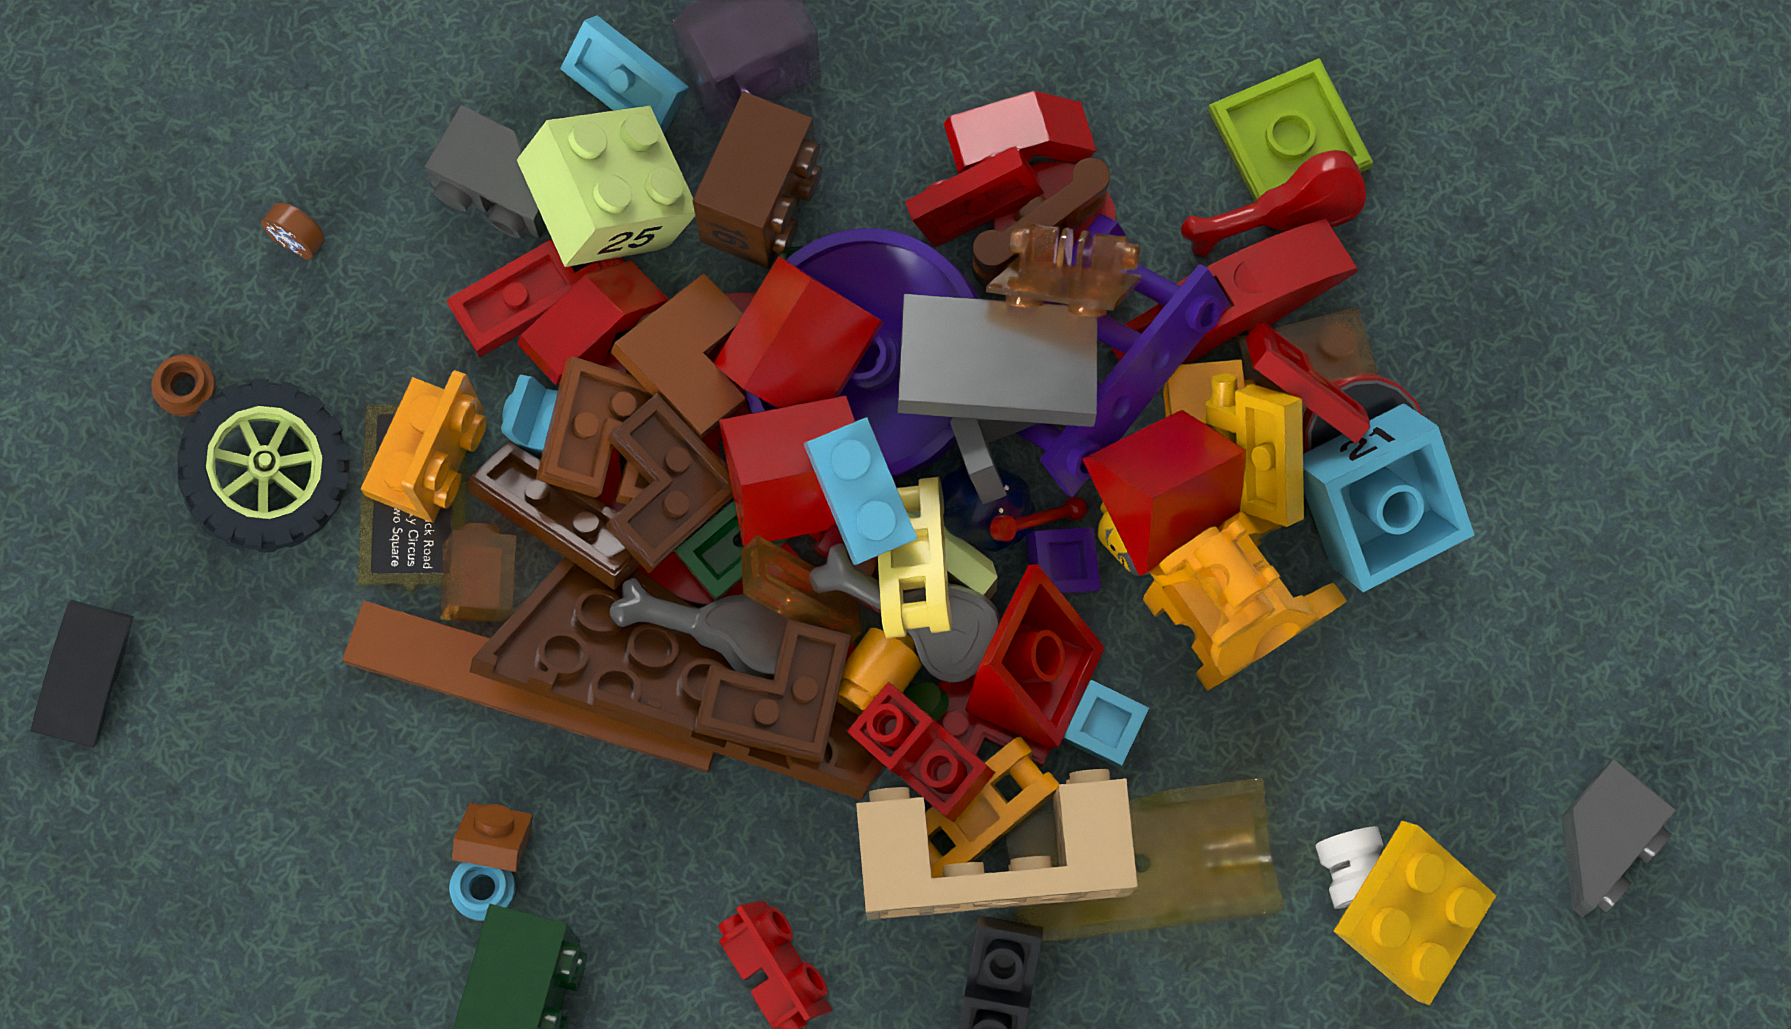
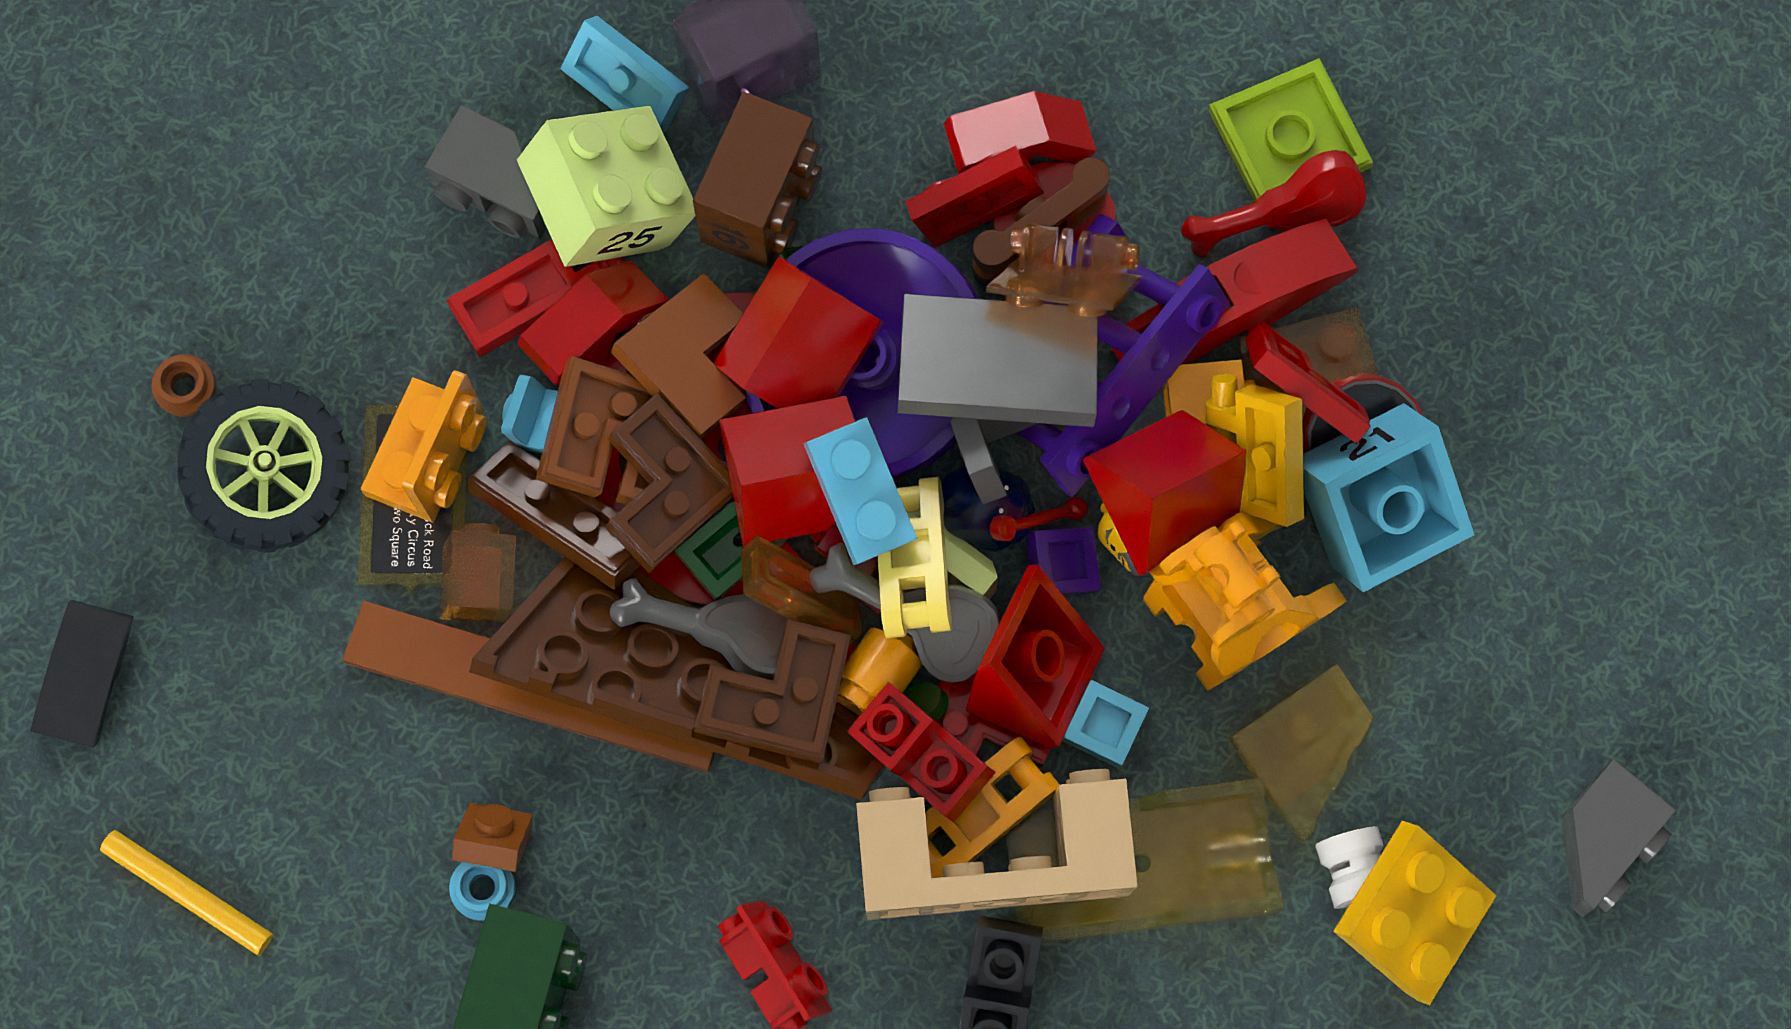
(186, 892): none -> yellow bar
(293, 230): dark orange tile -> none
(1305, 746): none -> clear yellow wing

